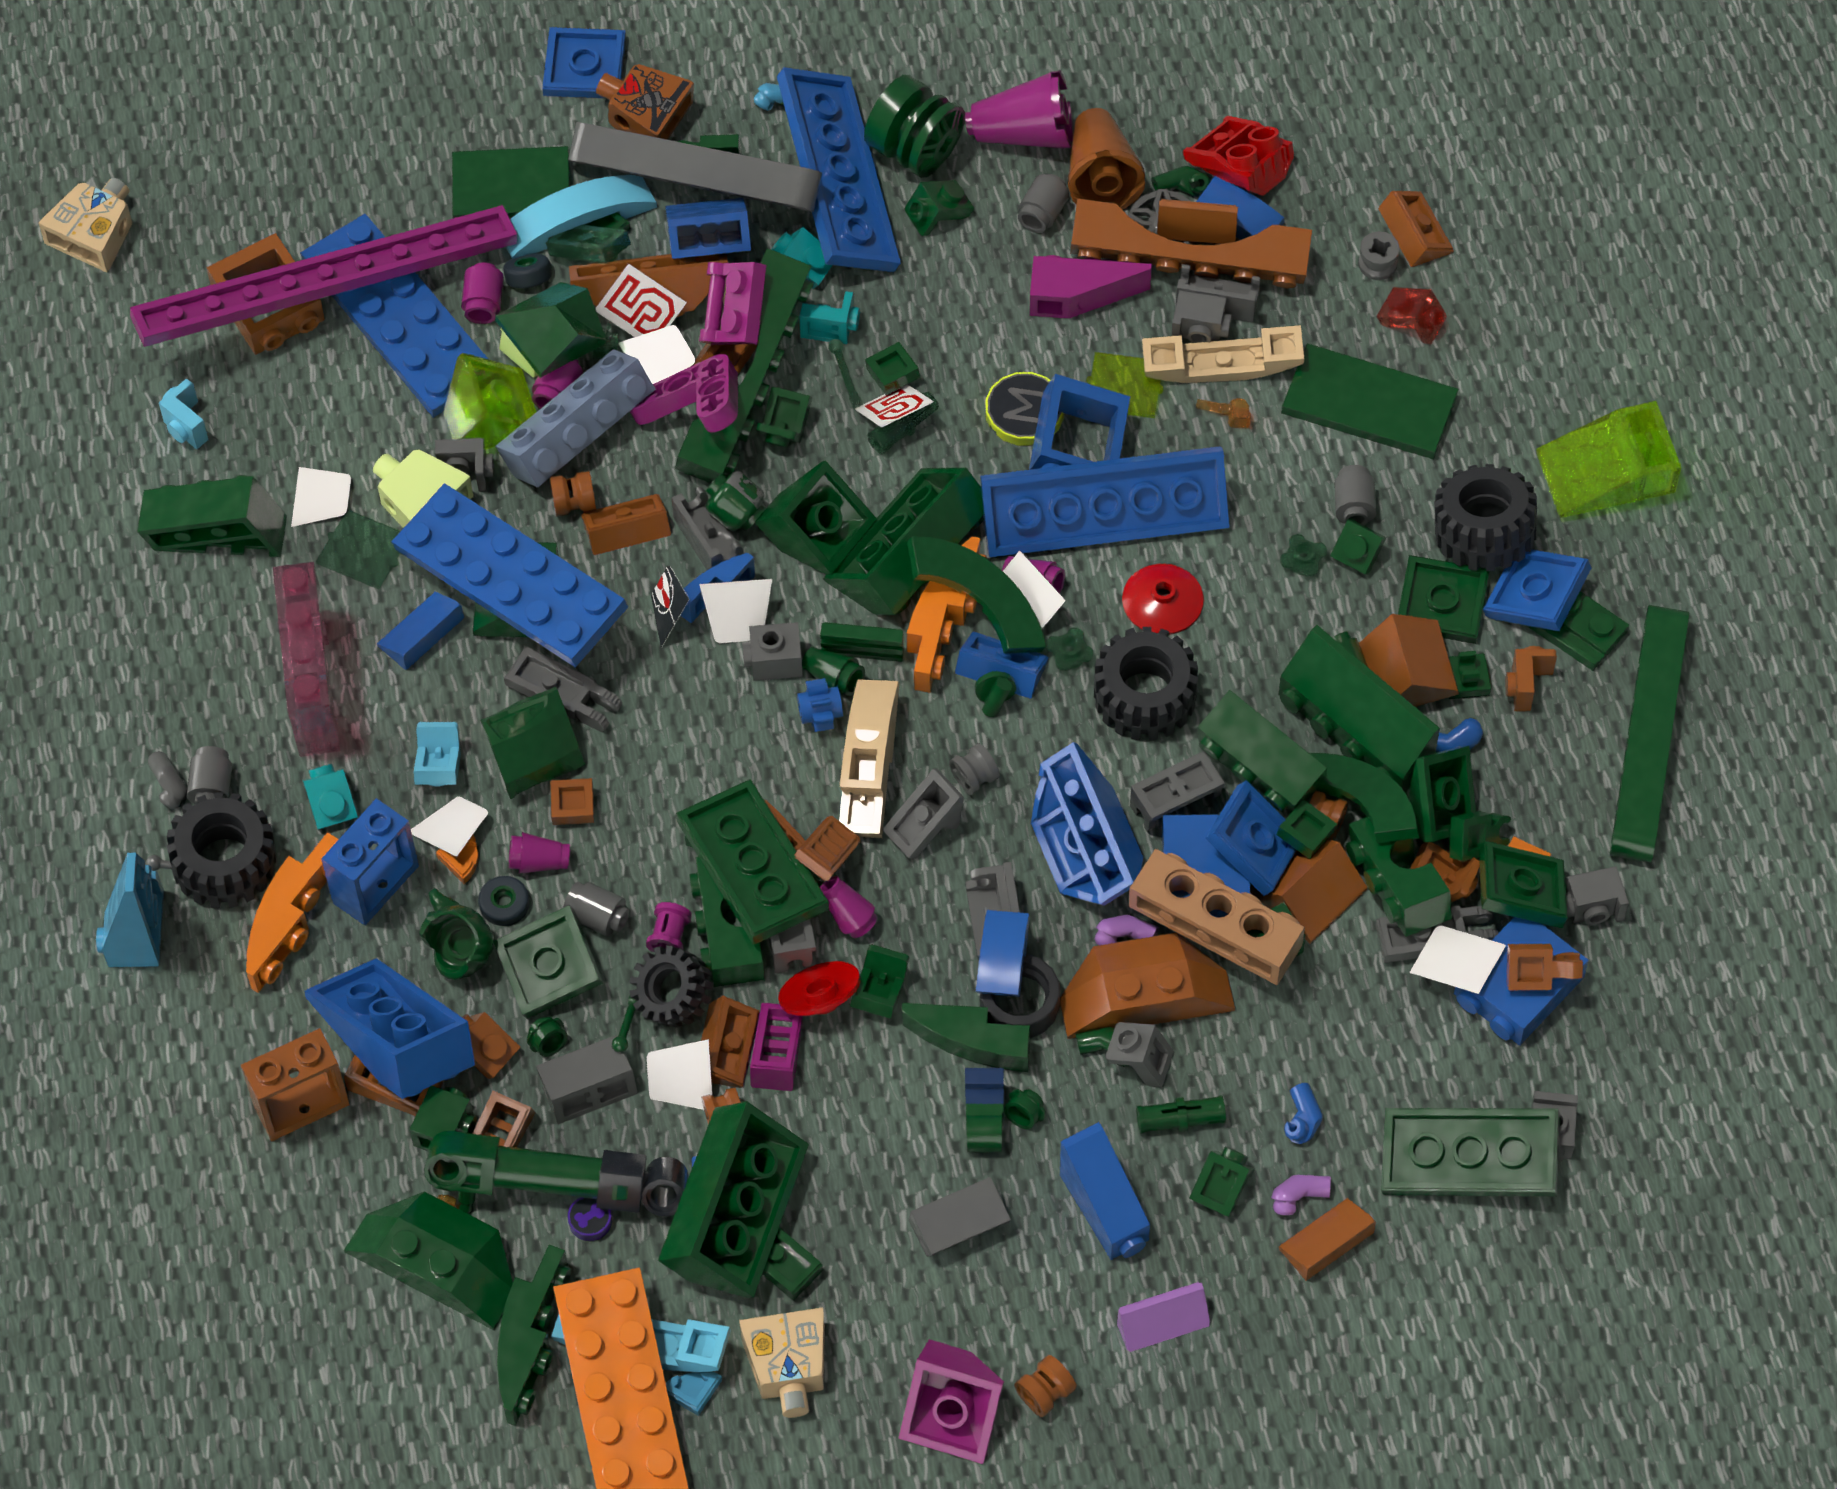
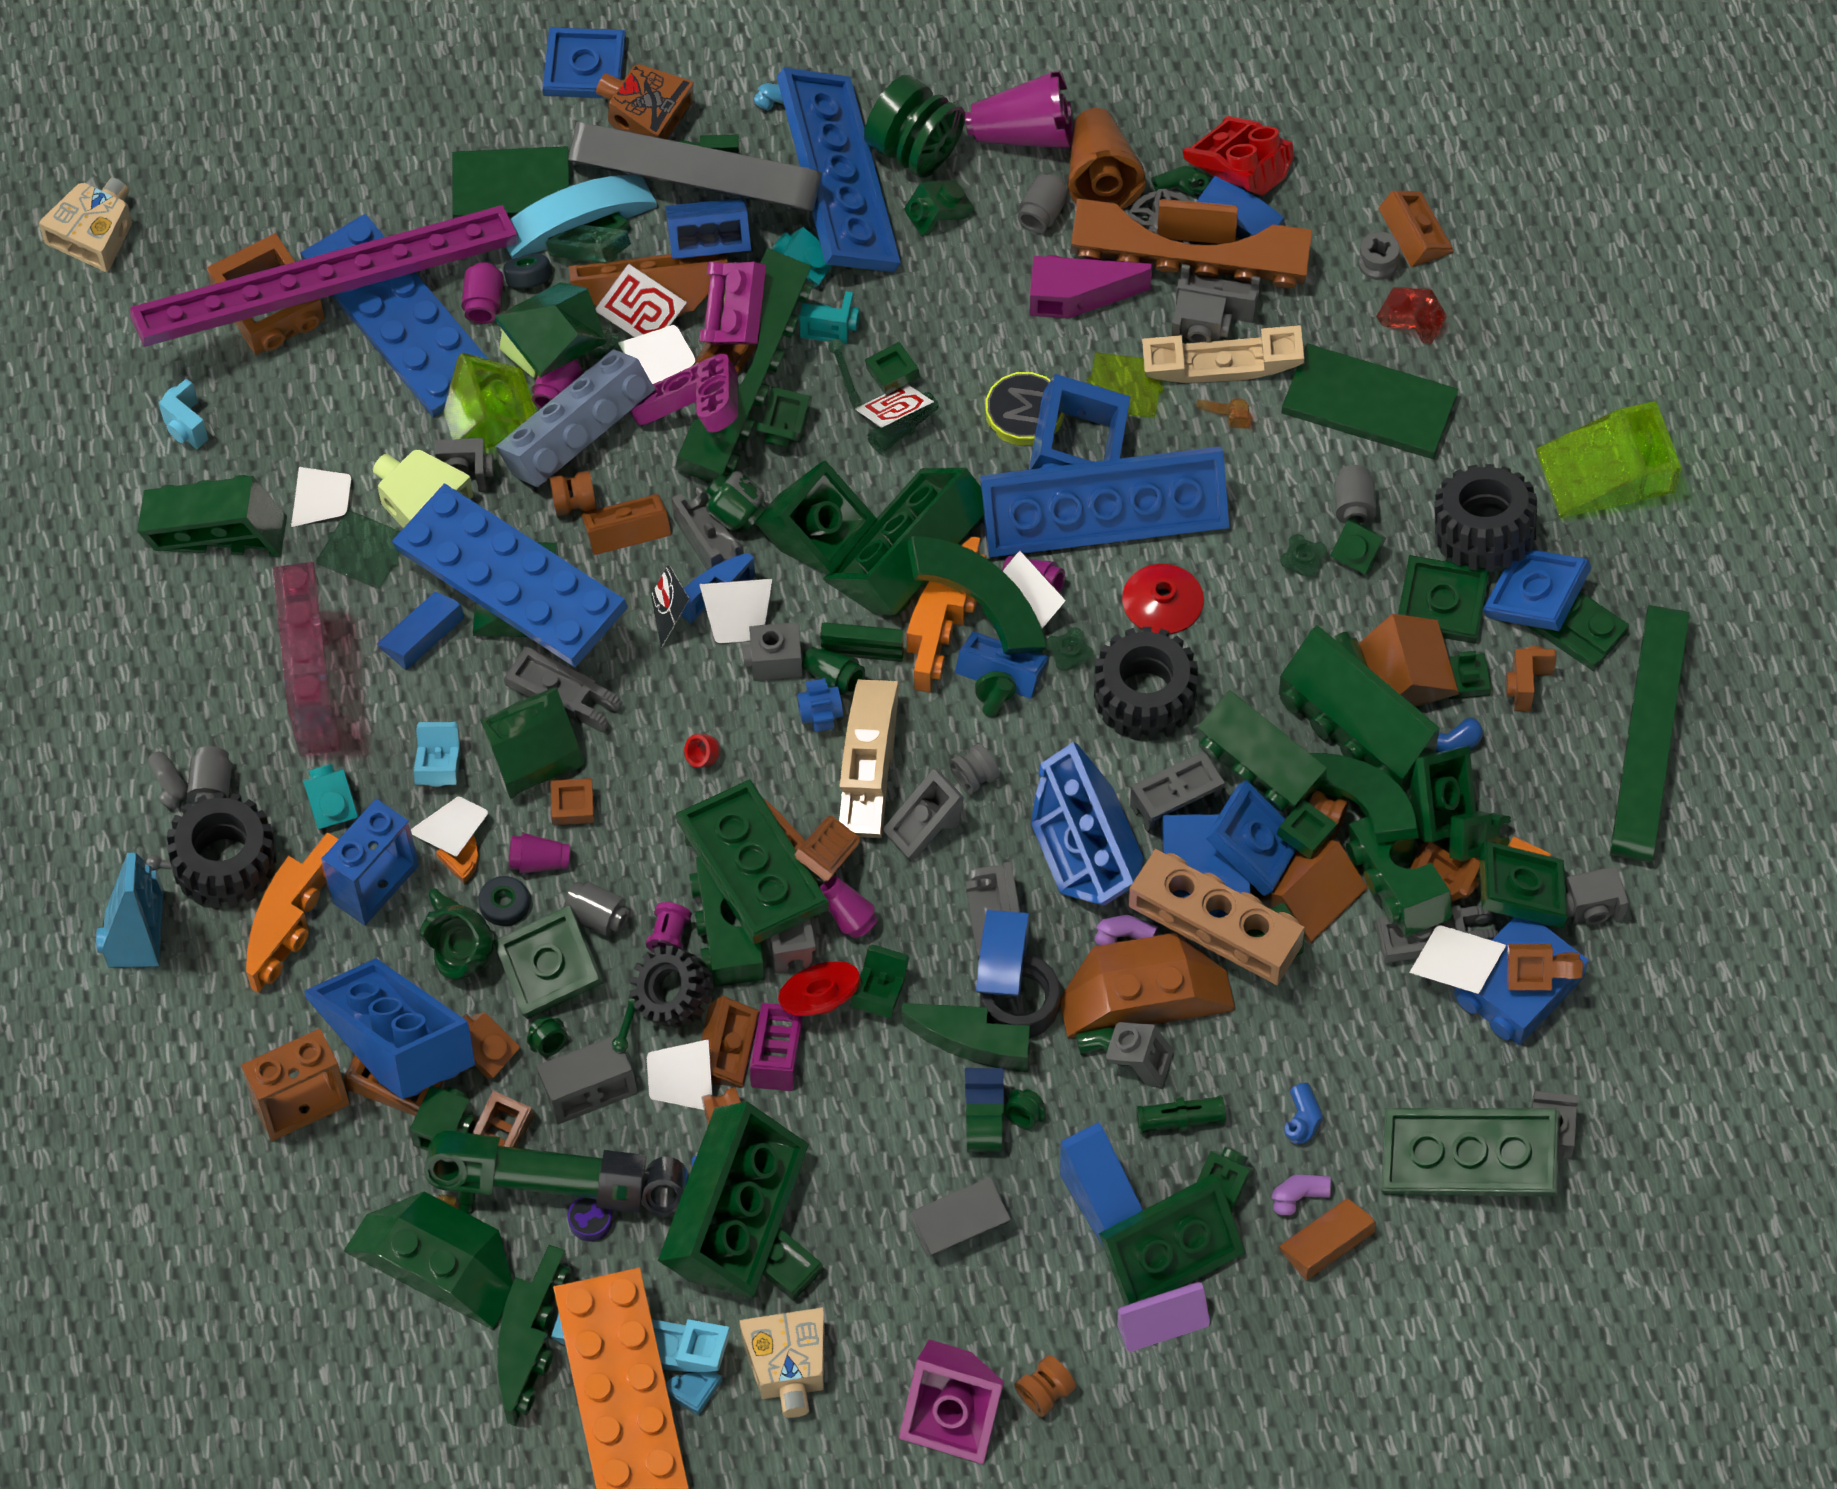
(699, 755): none -> red hinge
(1172, 1241): none -> dark green plate

